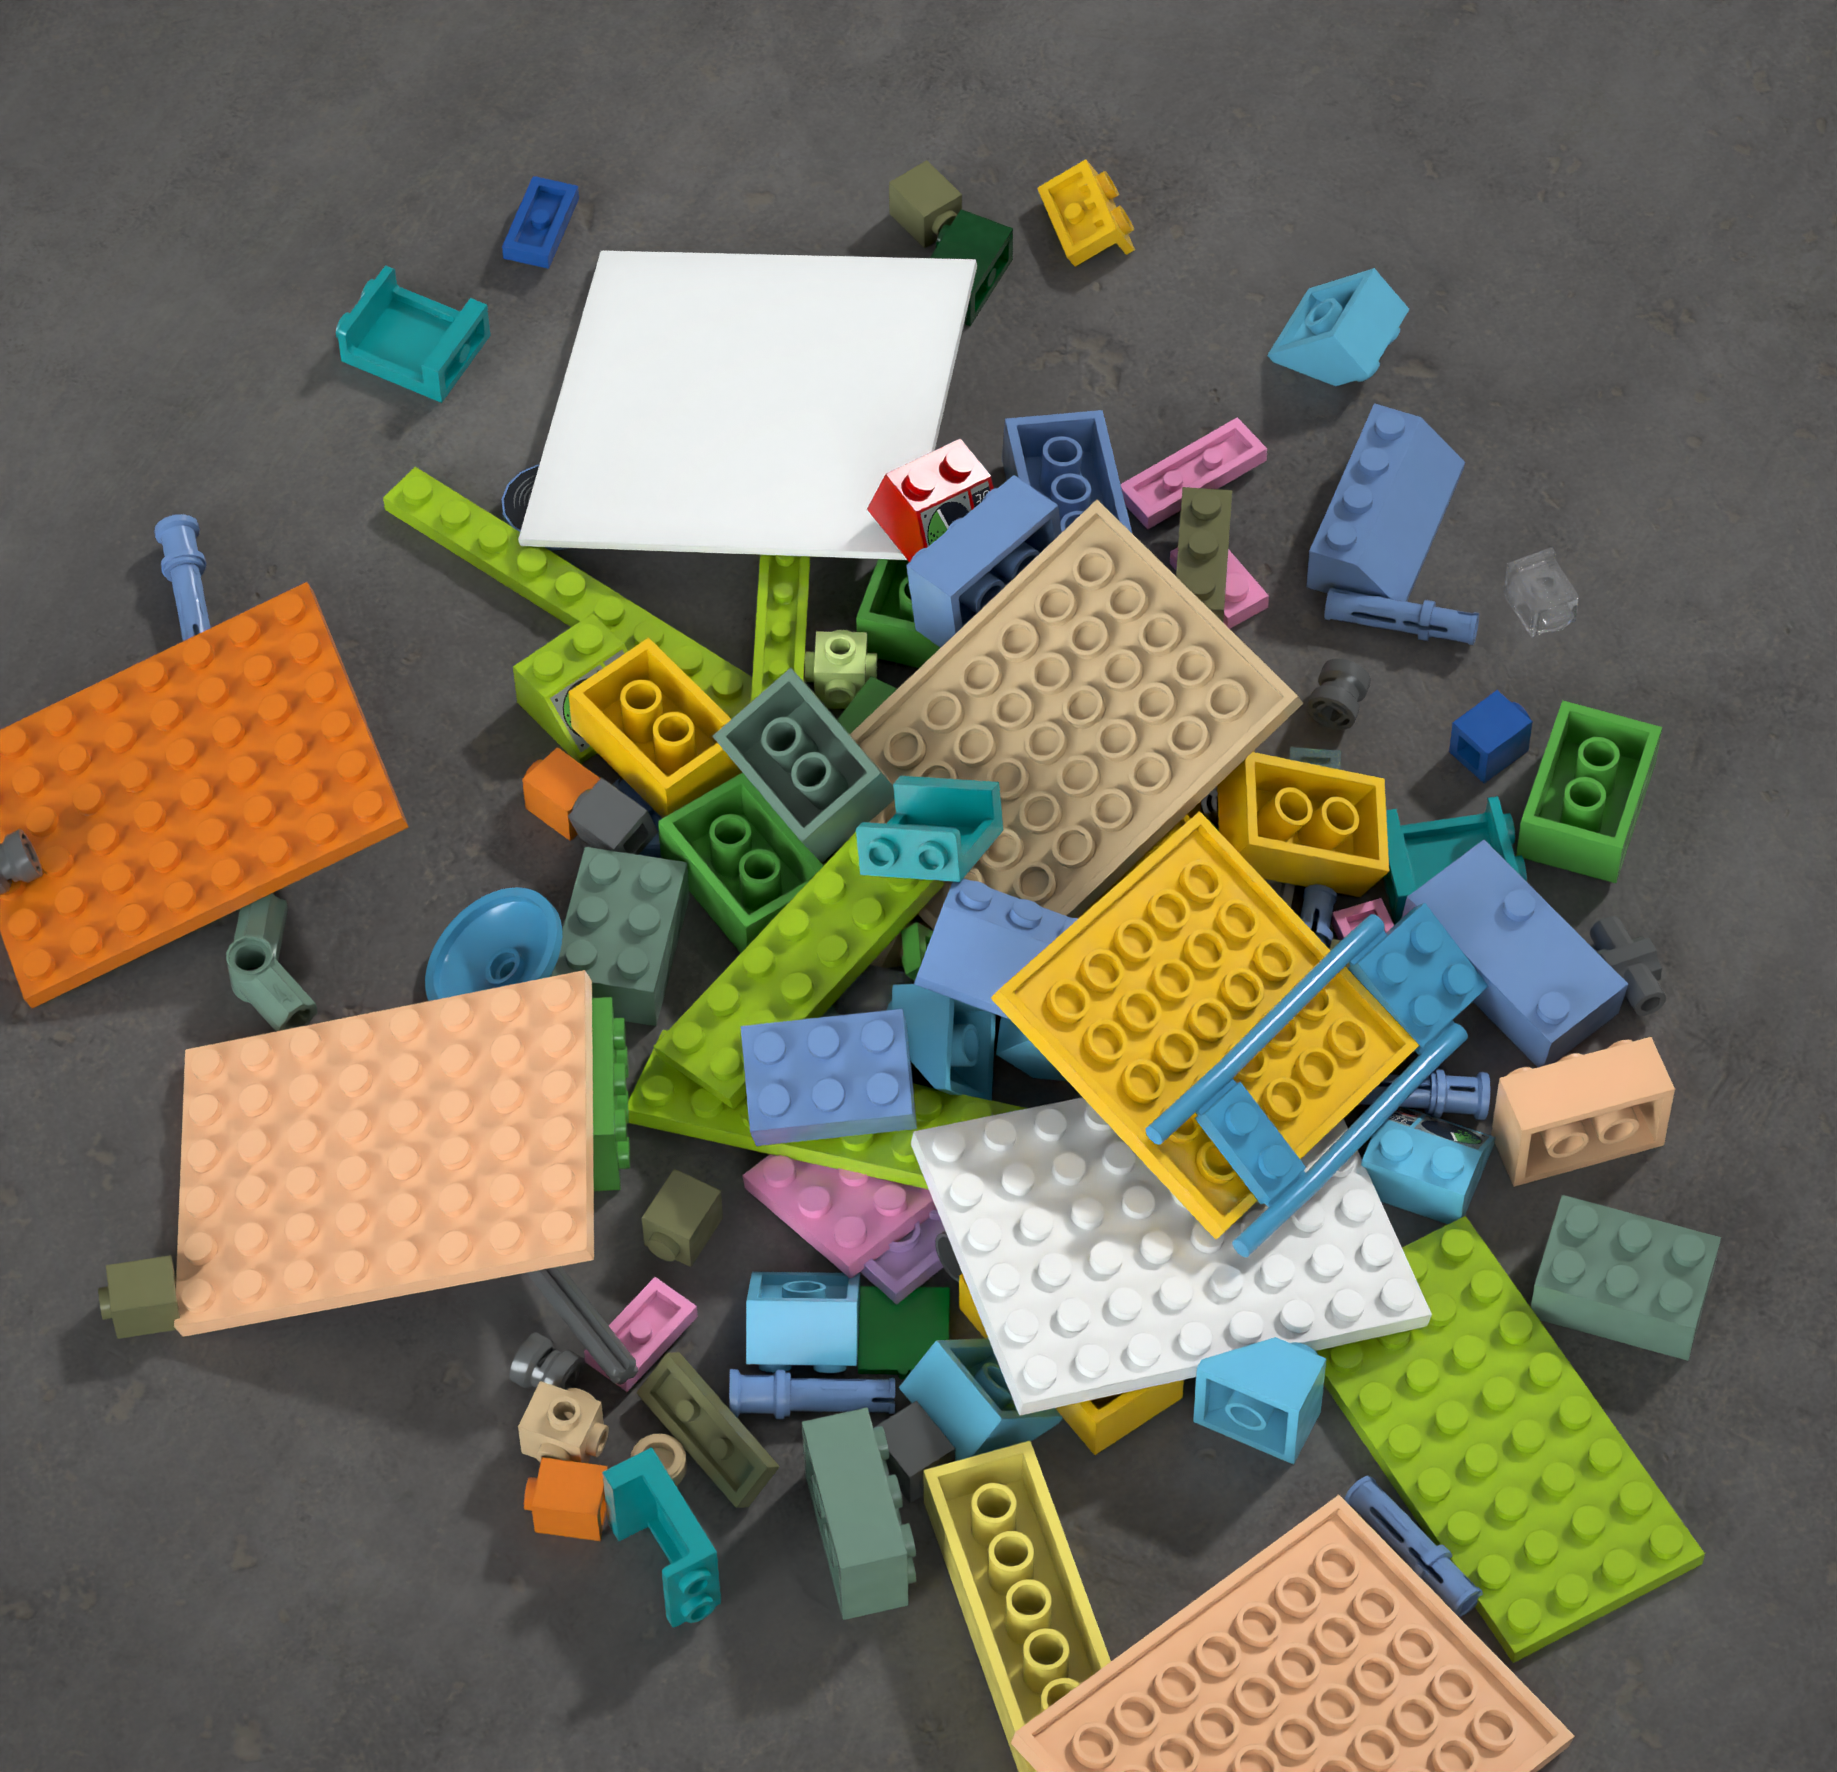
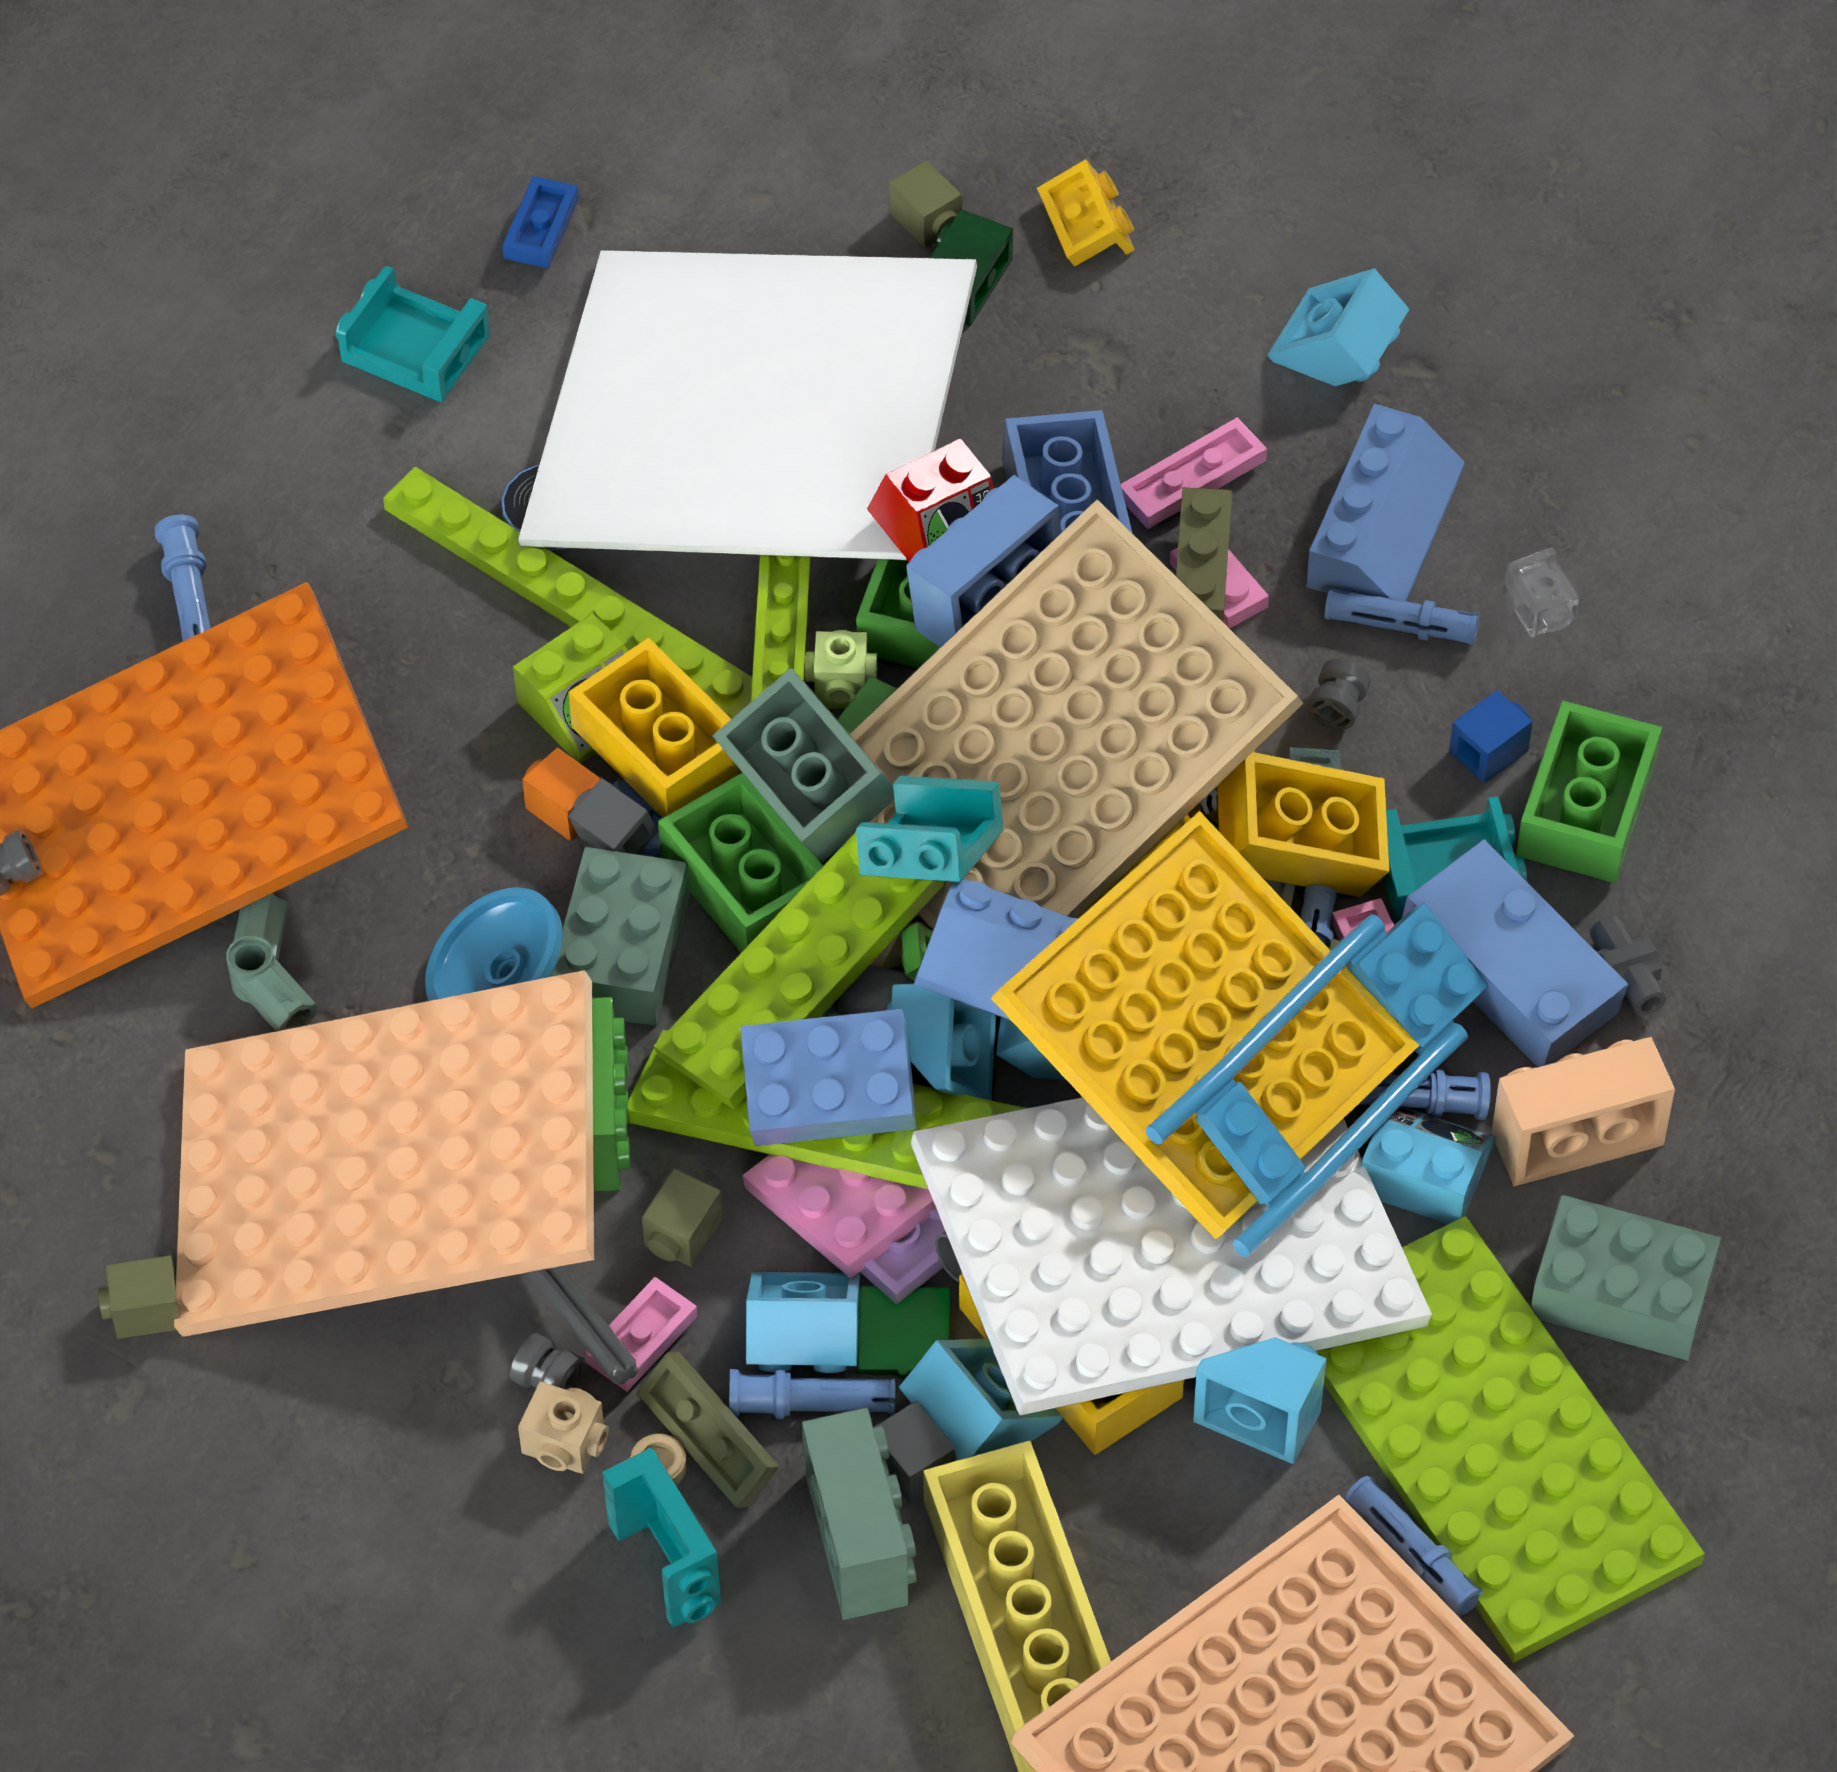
(567, 1499): orange brick -> none

